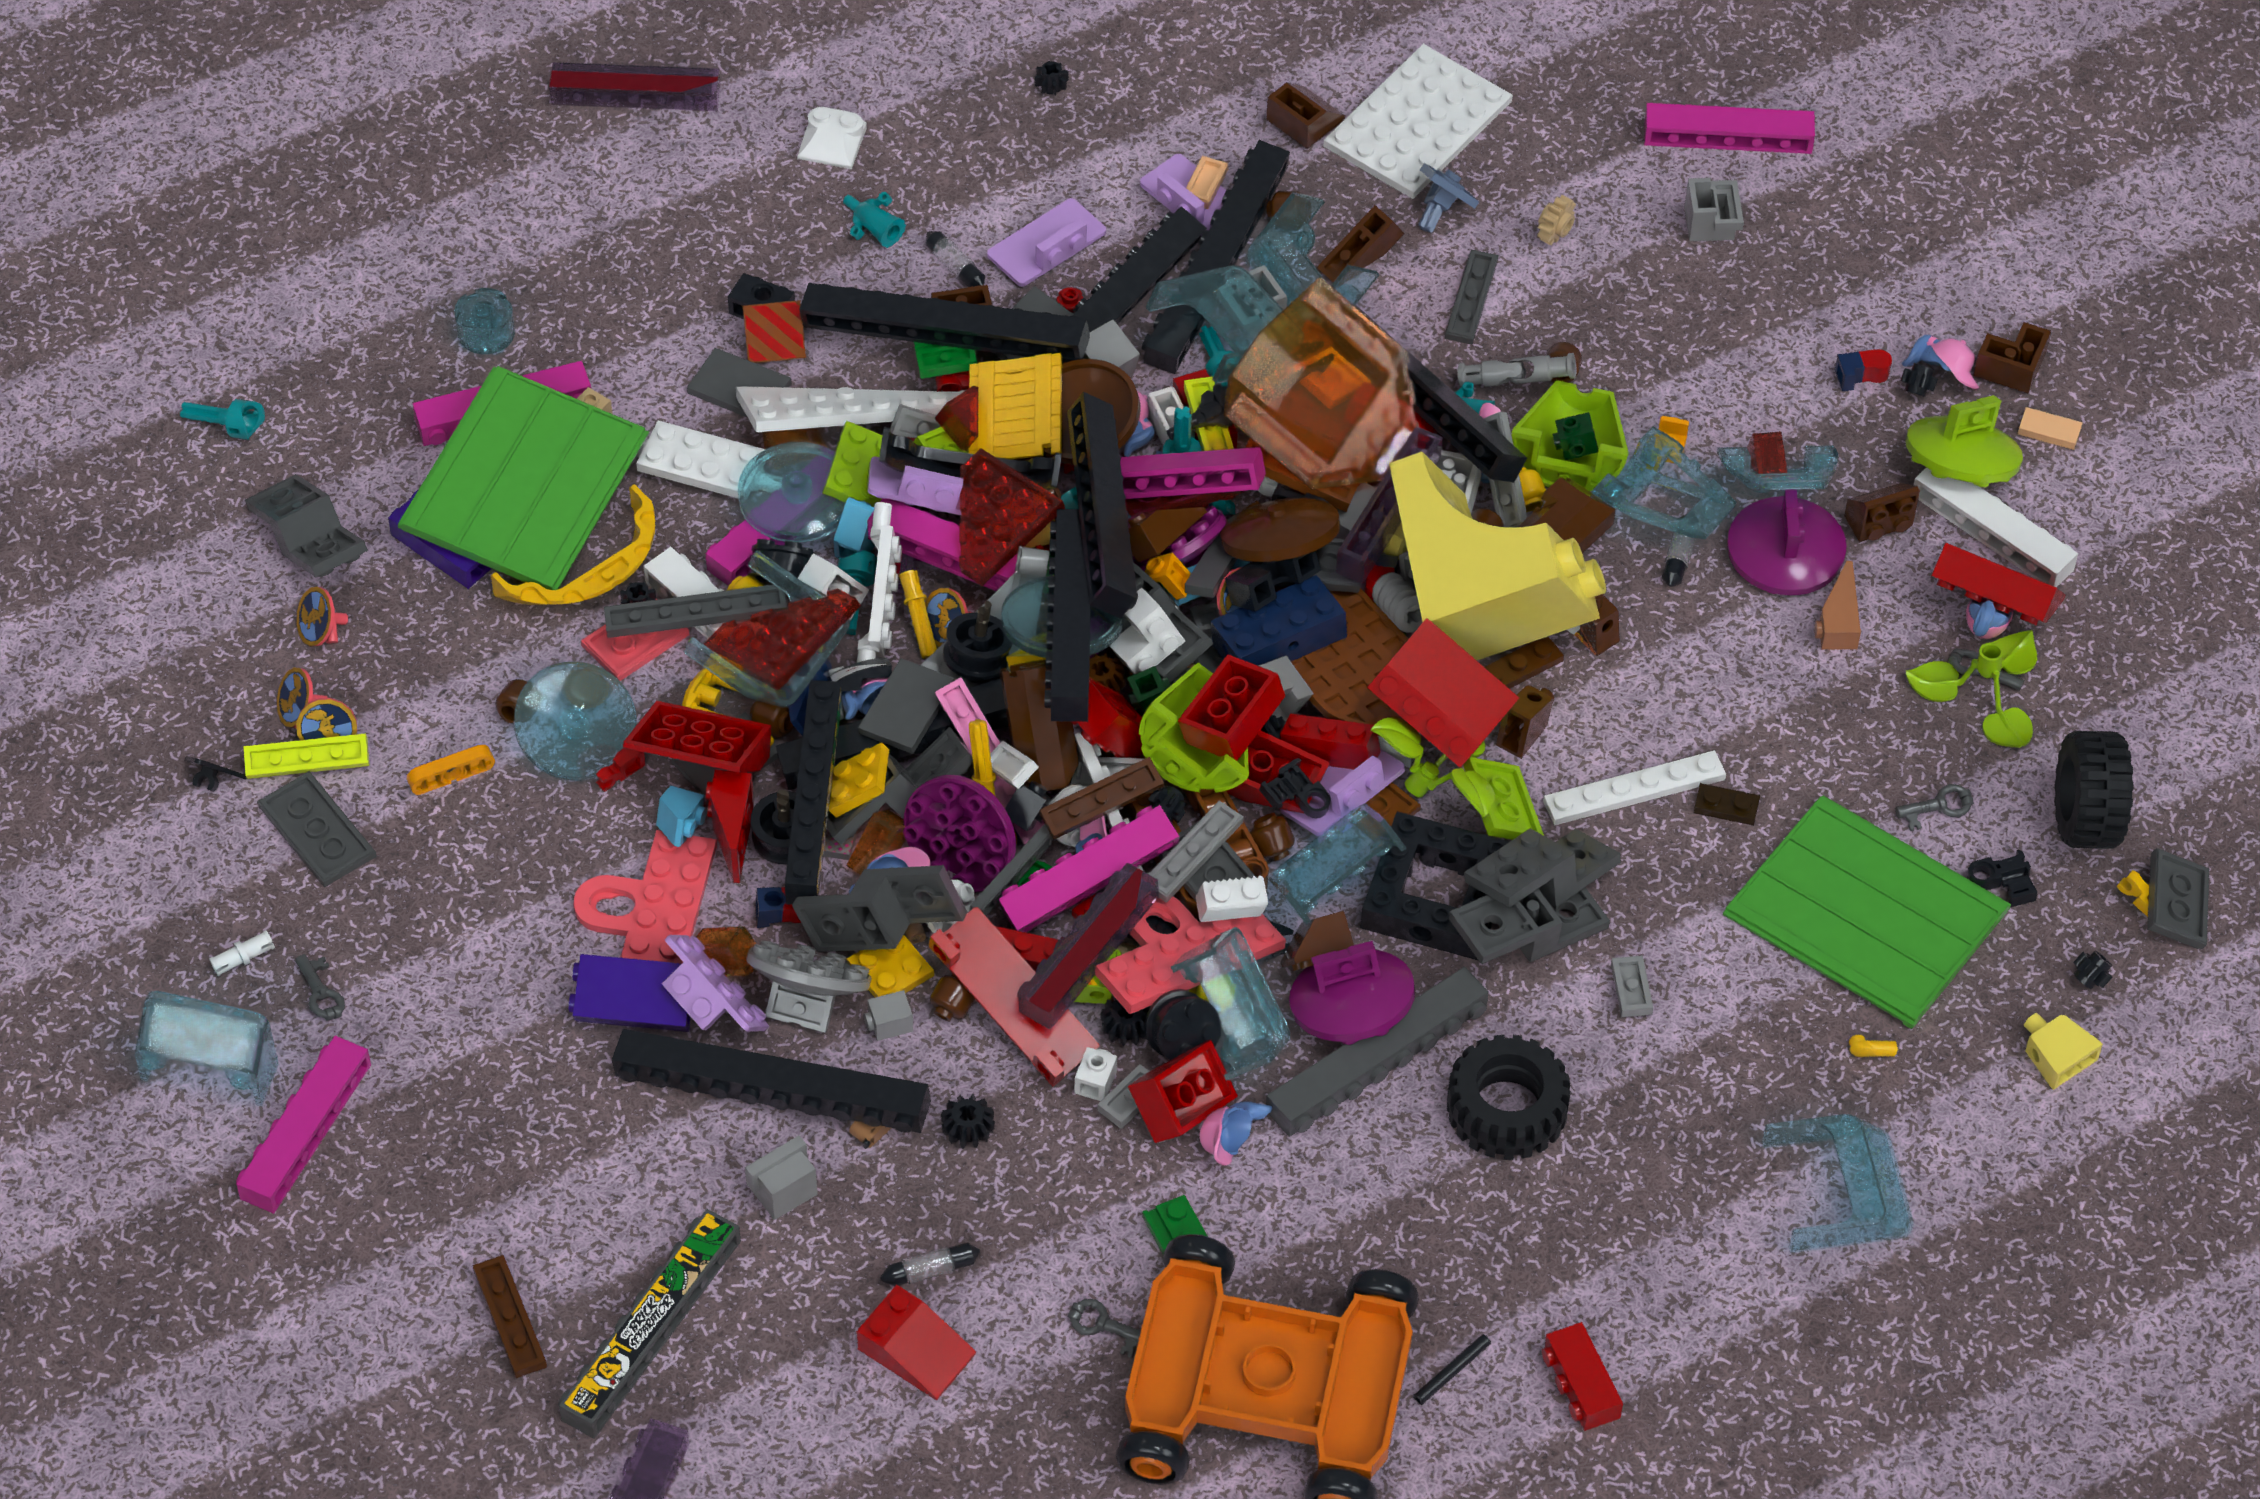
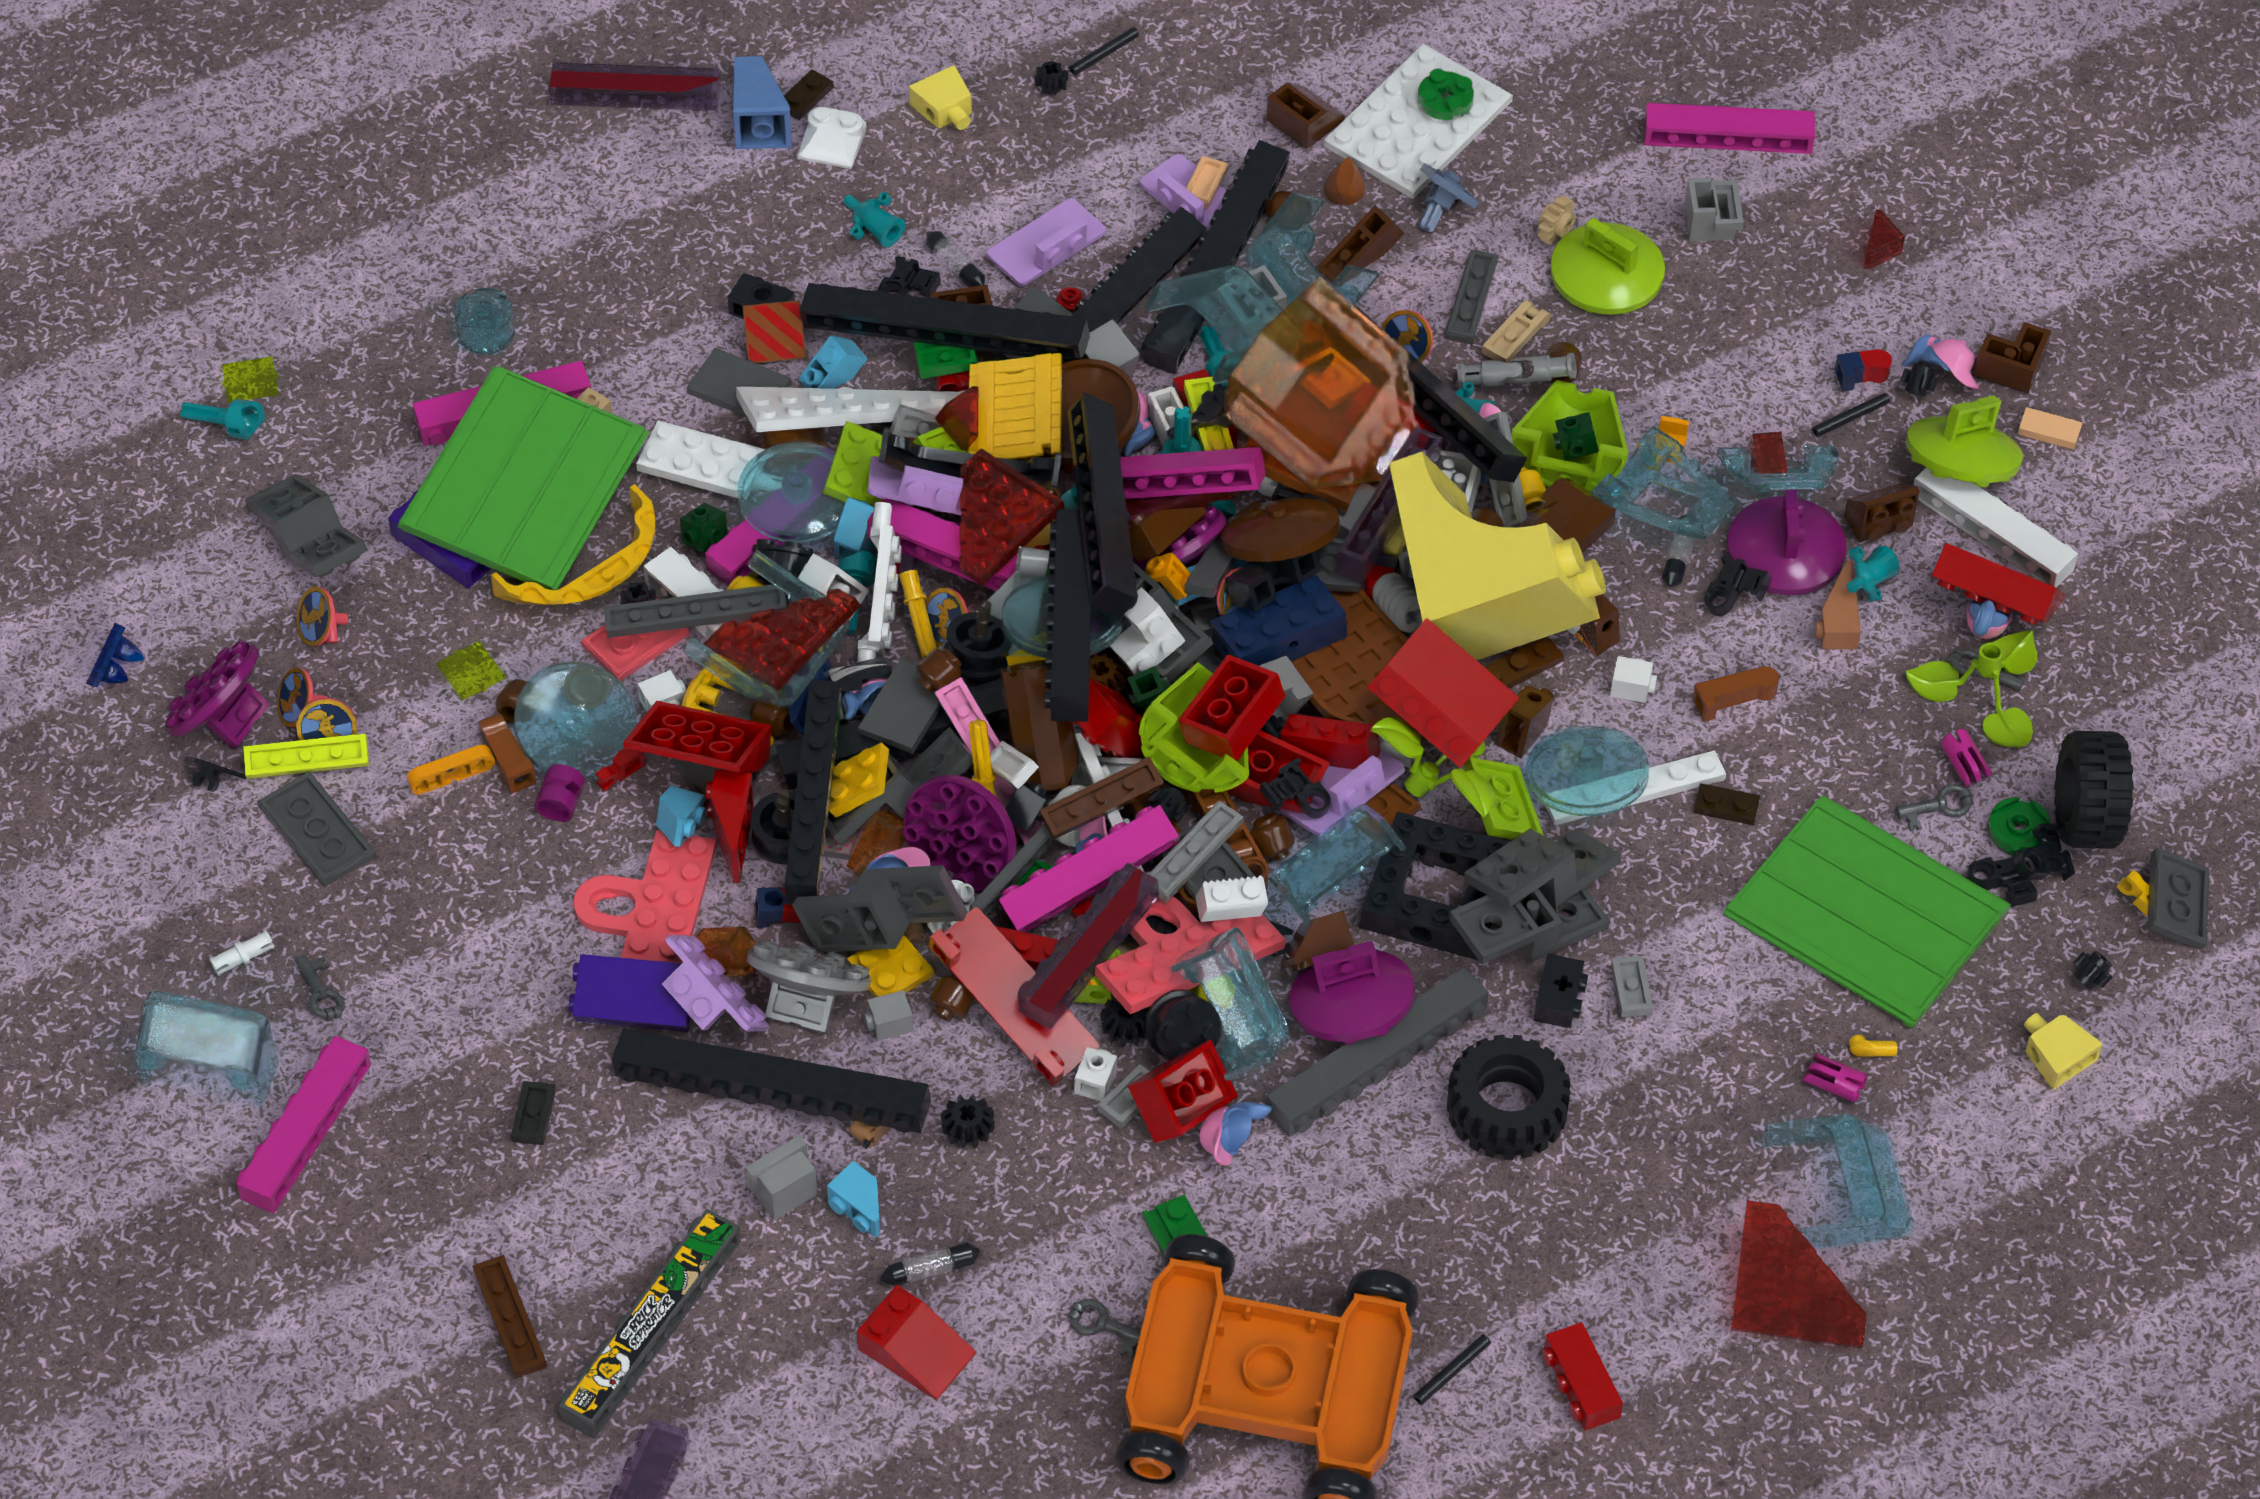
(115, 647): none -> clear blue tile
(220, 697): none -> magenta bracket
(250, 379): none -> clear neon green piece
(471, 670): none -> clear neon green piece
(507, 753): none -> dark orange leg
(533, 1113): none -> pearl dark grey plate
(559, 793): none -> magenta wheel
(661, 688): none -> white brick
(703, 527): none -> dark green brick
(759, 107): none -> medium blue slope
(807, 93): none -> dark brown plate
(833, 364): none -> medium azure slope
(856, 1196): none -> medium azure slope
(910, 275): none -> black piece
(938, 669): none -> reddish brown head
(942, 99): none -> light yellow torso
(1104, 51): none -> black piece
(1345, 183): none -> dark orange piece
(1411, 332): none -> shield
(1447, 82): none -> green plate
(1515, 332): none -> tan plate
(1559, 991): none -> black brick
(1587, 771): none -> clear light blue dish
(1607, 268): none -> lime bracket
(1633, 679): none -> white brick
(1735, 689): none -> dark orange leg
(1737, 577): none -> black piece
(1788, 1287): none -> clear red plate
(1835, 1078): none -> dark pink arm
(1851, 415): none -> black piece
(1878, 567): none -> teal piece
(1885, 241): none -> clear red slope
(1965, 752): none -> dark pink arm
(2002, 822): none -> green plate
(2046, 856): none -> black piece

